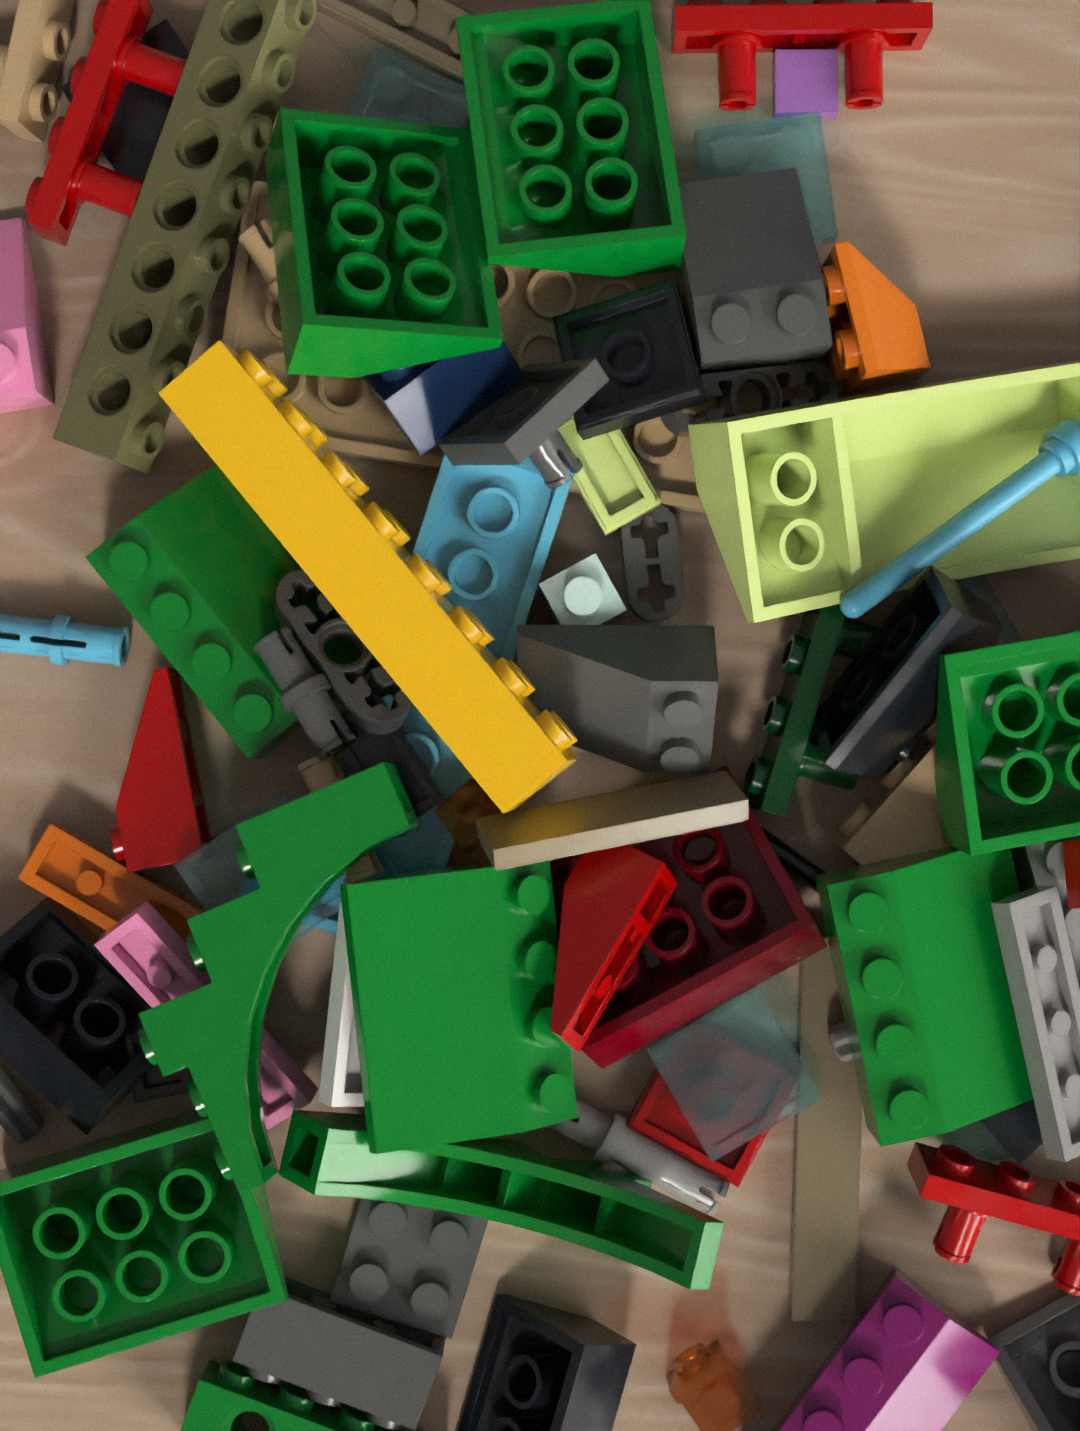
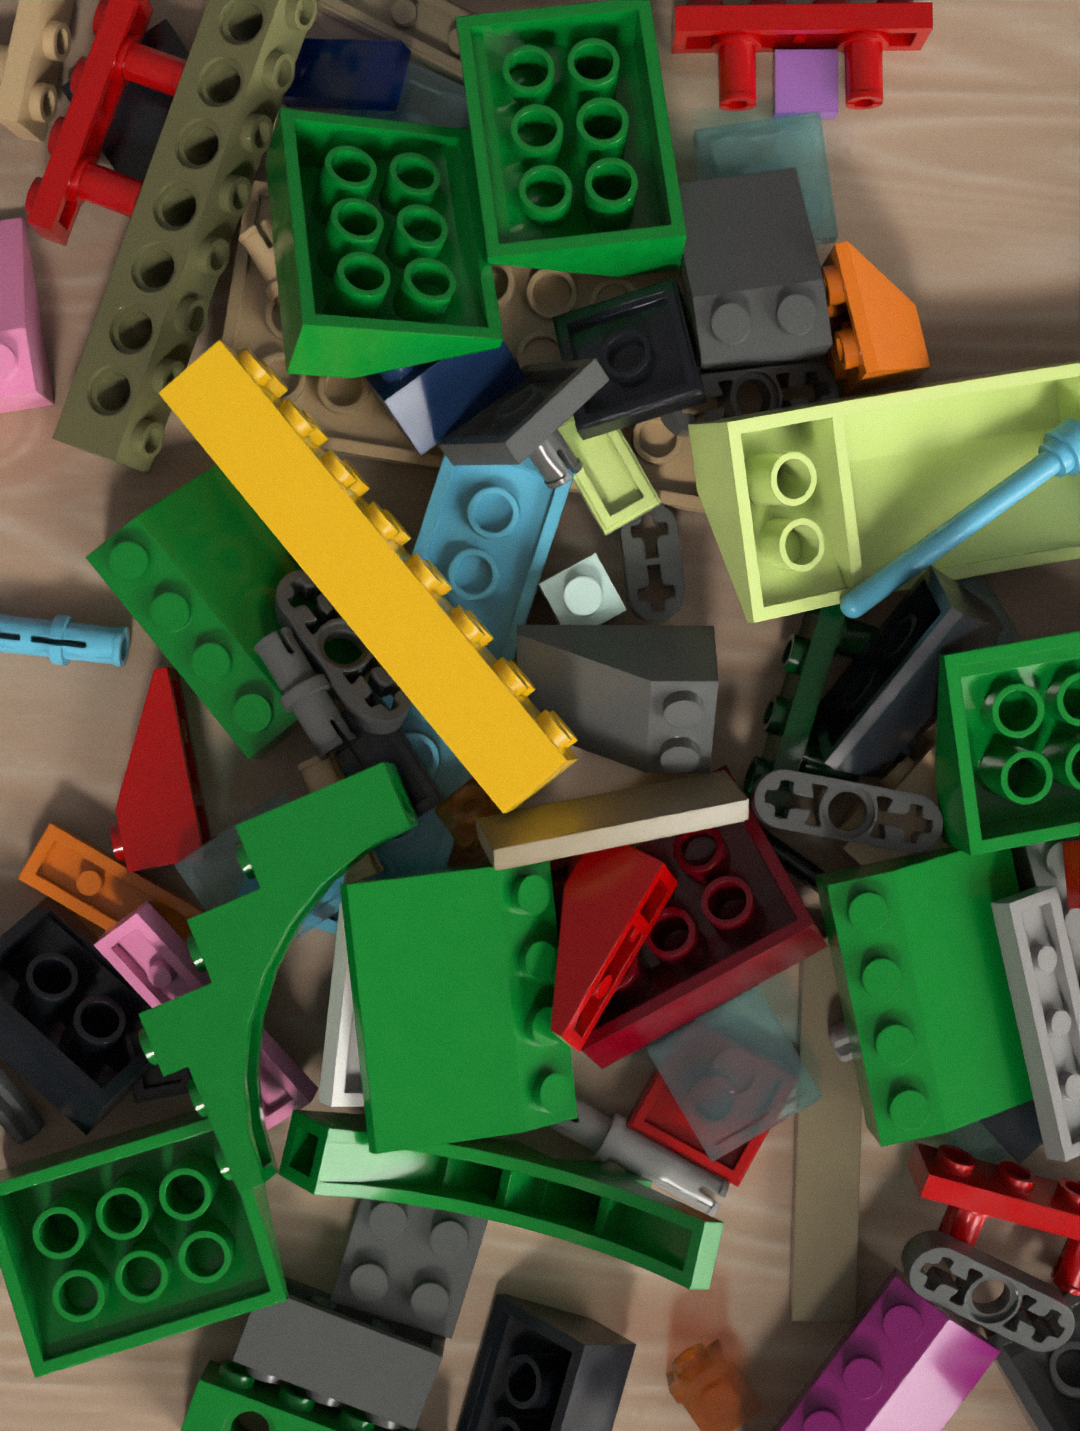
(349, 74): none -> clear blue tile
(896, 802): none -> dark grey beam
(975, 1267): none -> dark grey beam

